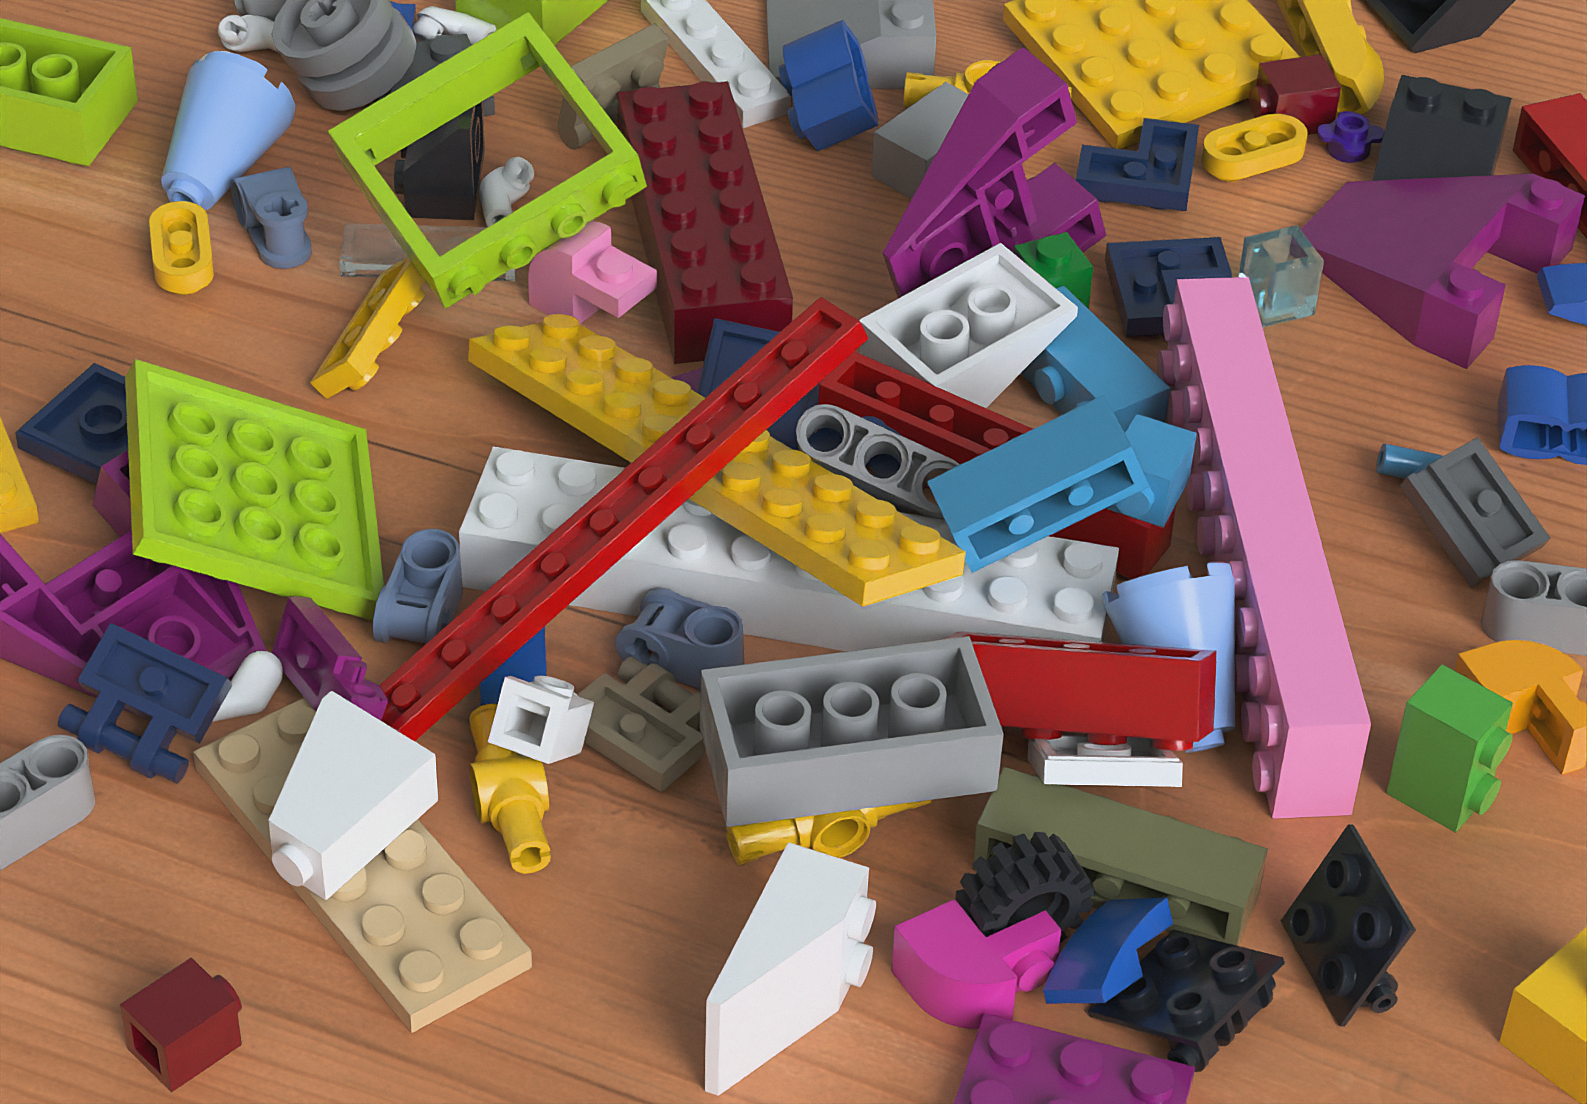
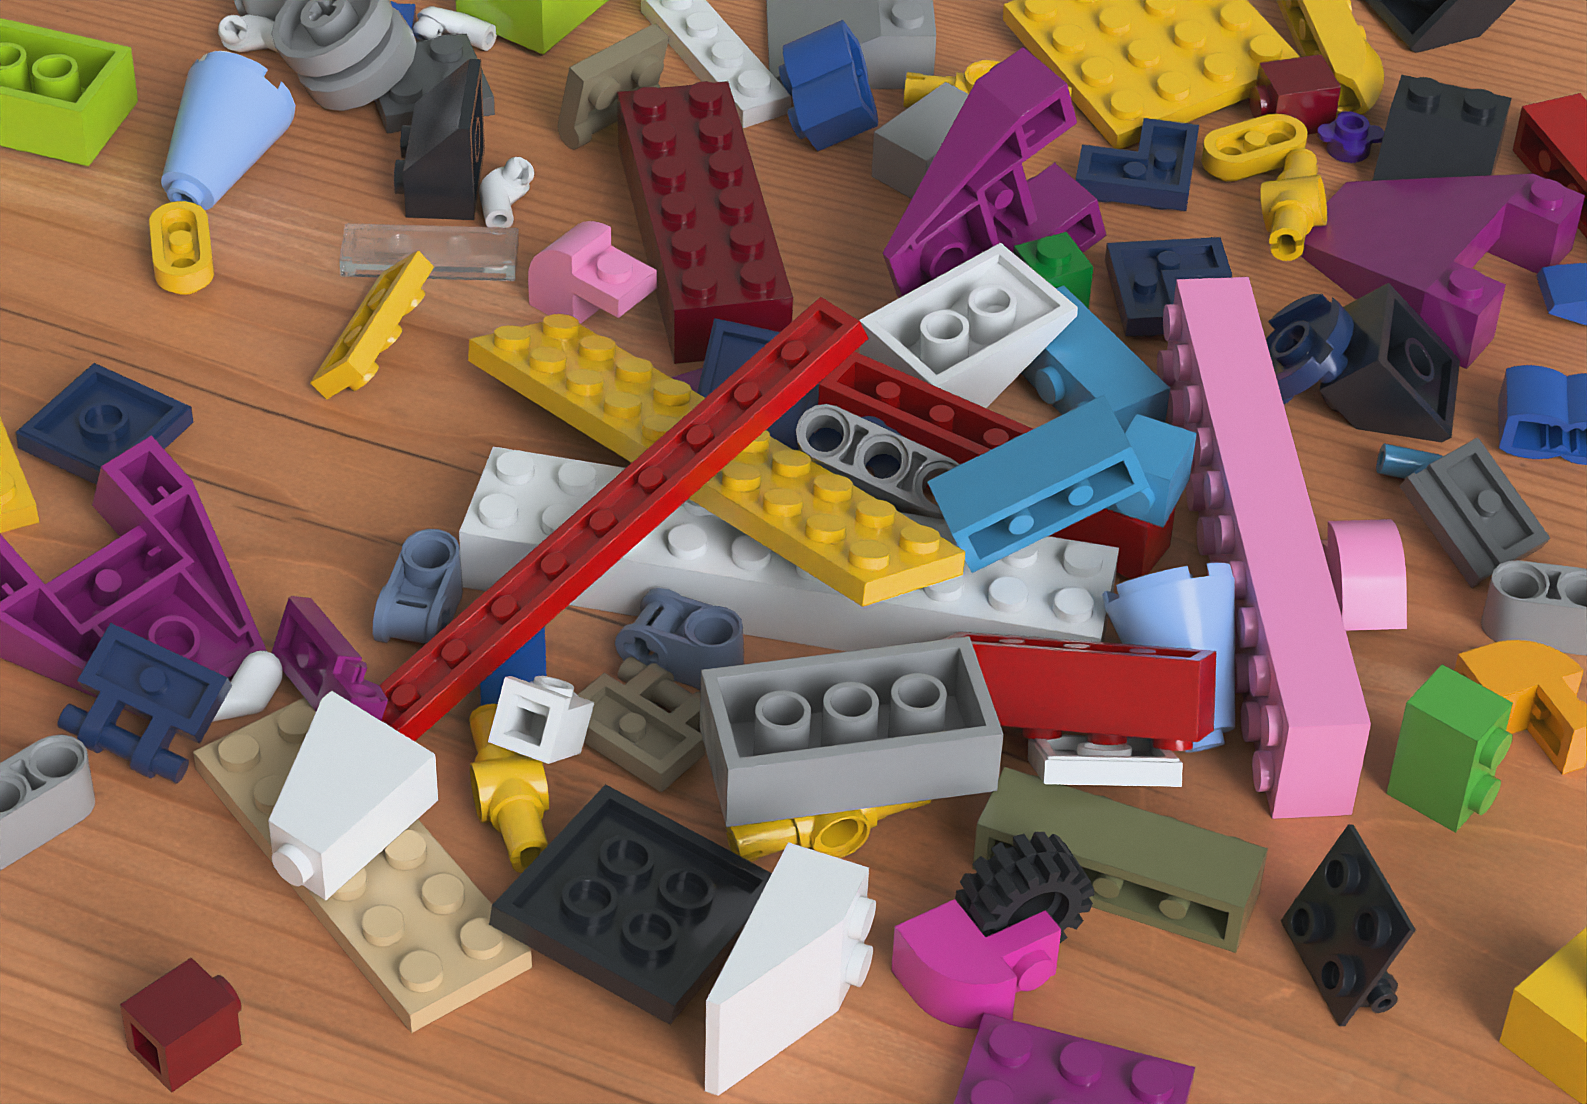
(251, 491): lime plate -> none
(273, 215): sand blue piece -> none
(449, 92): lime window -> none
(633, 903): none -> black plate
(1103, 952): blue slope -> none
(1194, 995): black hinge -> none
(1282, 274): clear light blue brick -> none
(1293, 204): none -> yellow pin
(1309, 343): none -> dark blue plate
(1367, 573): none -> bright pink brick
(1396, 371): none -> black slope

